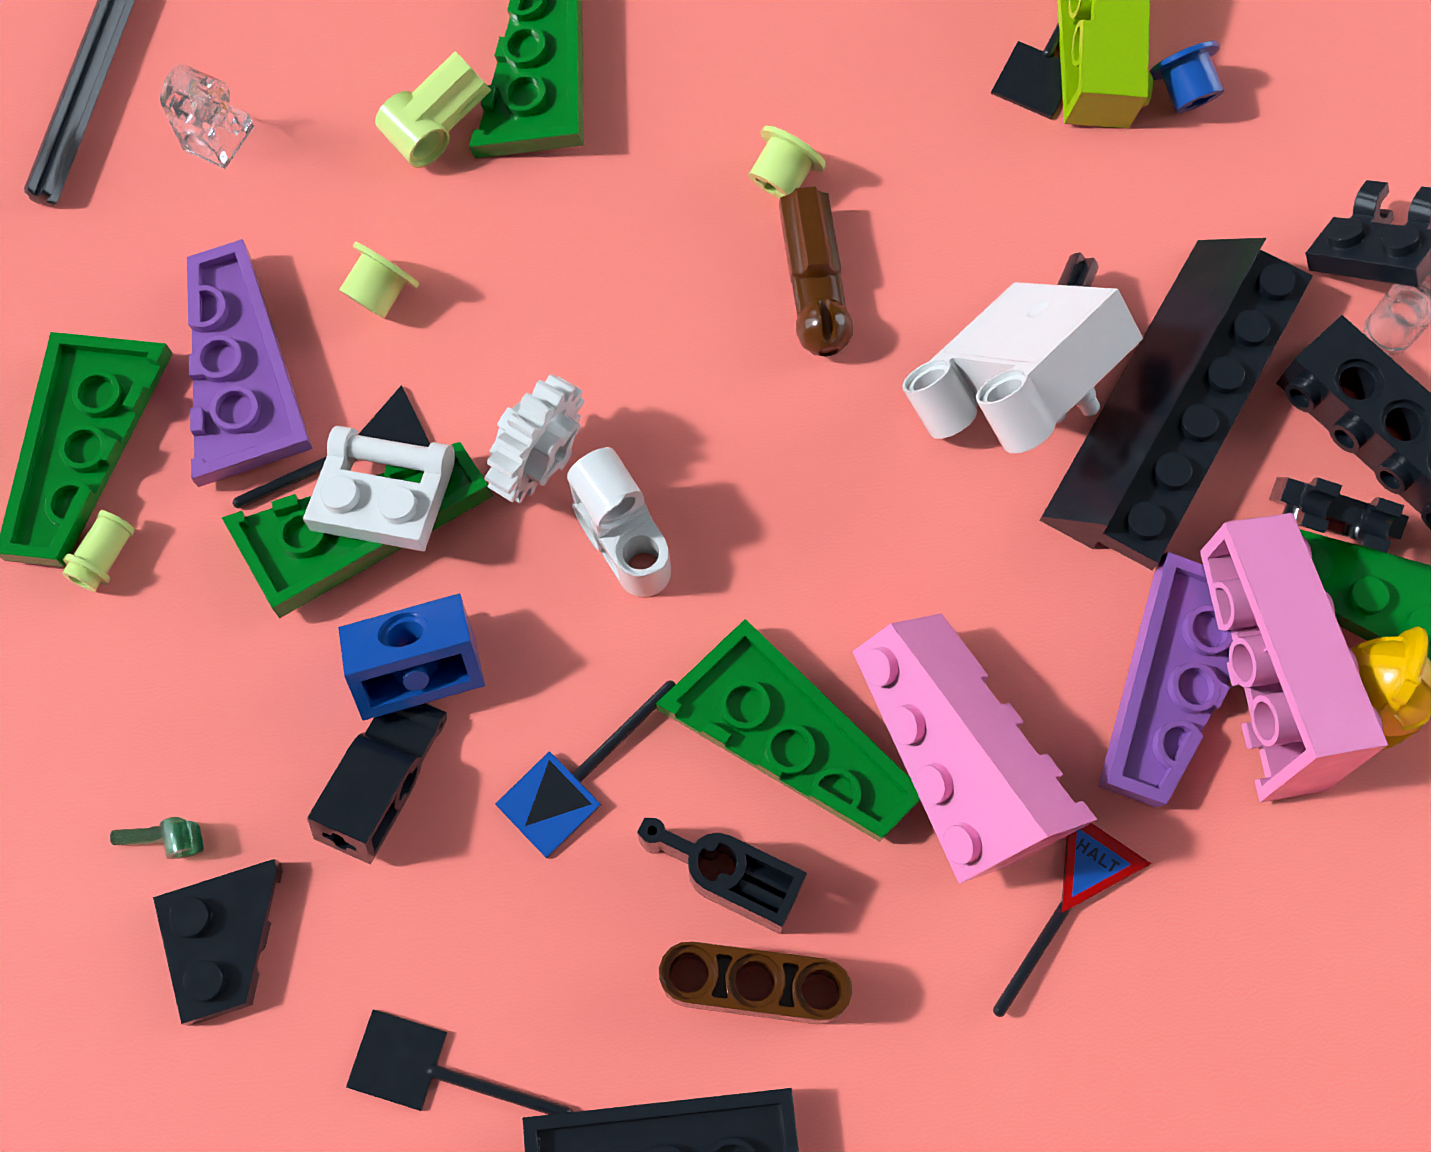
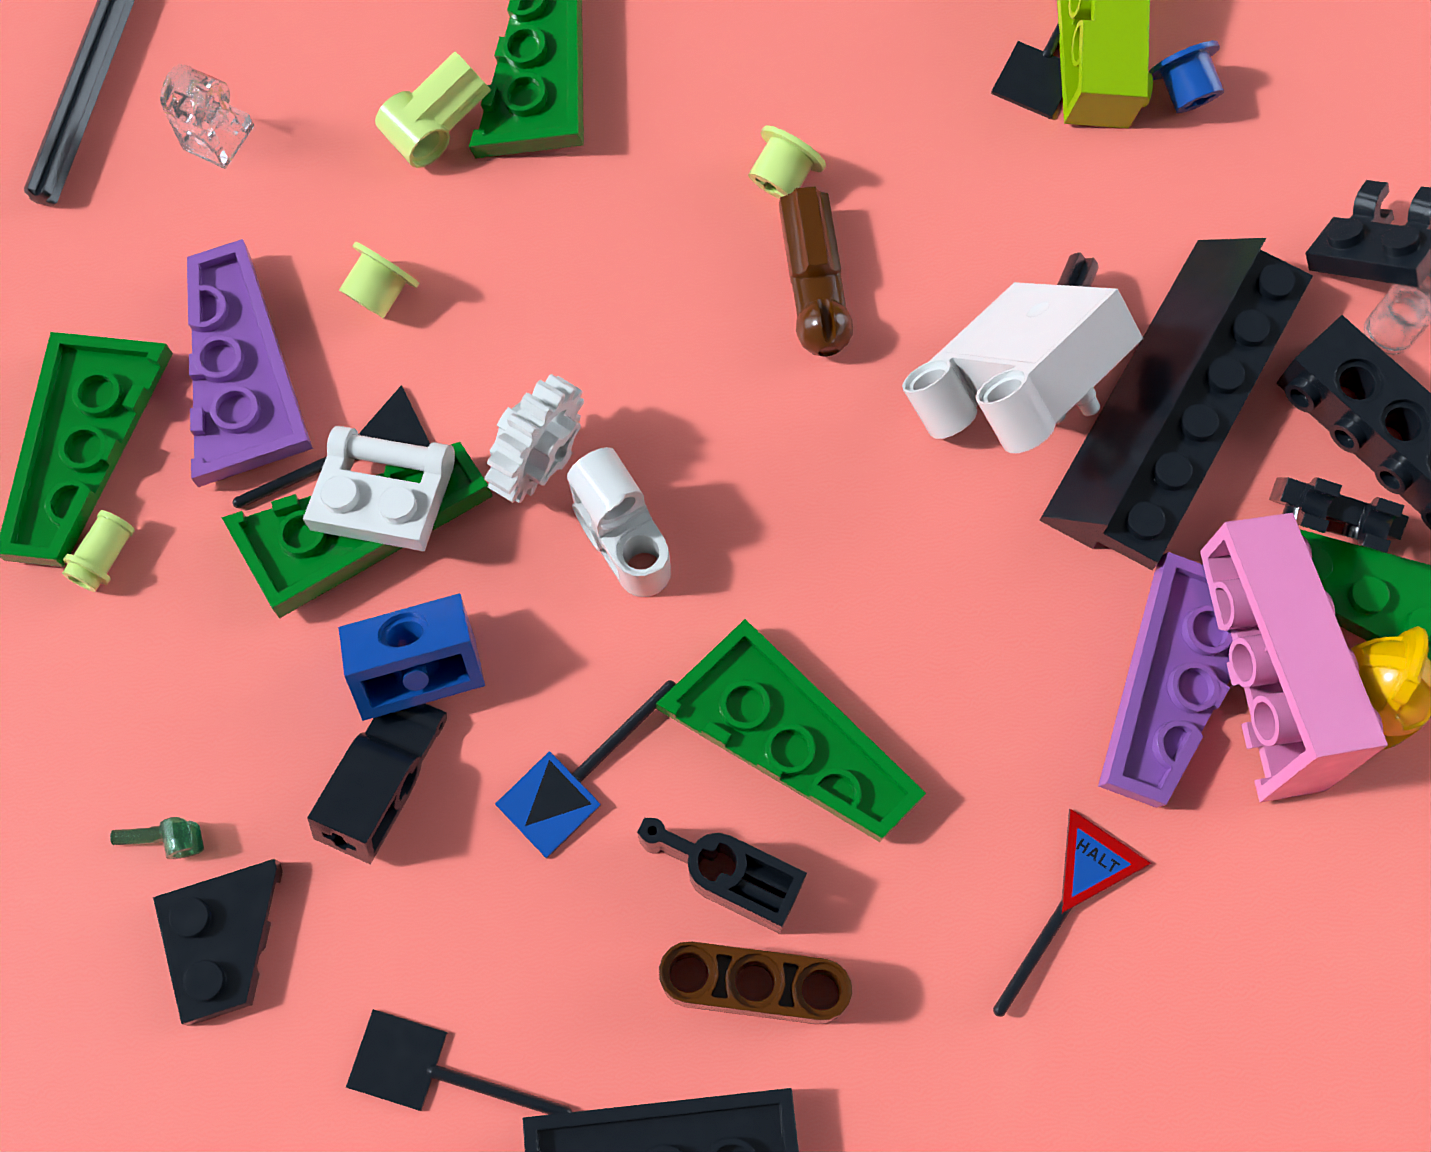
(965, 749): bright pink wedge -> none

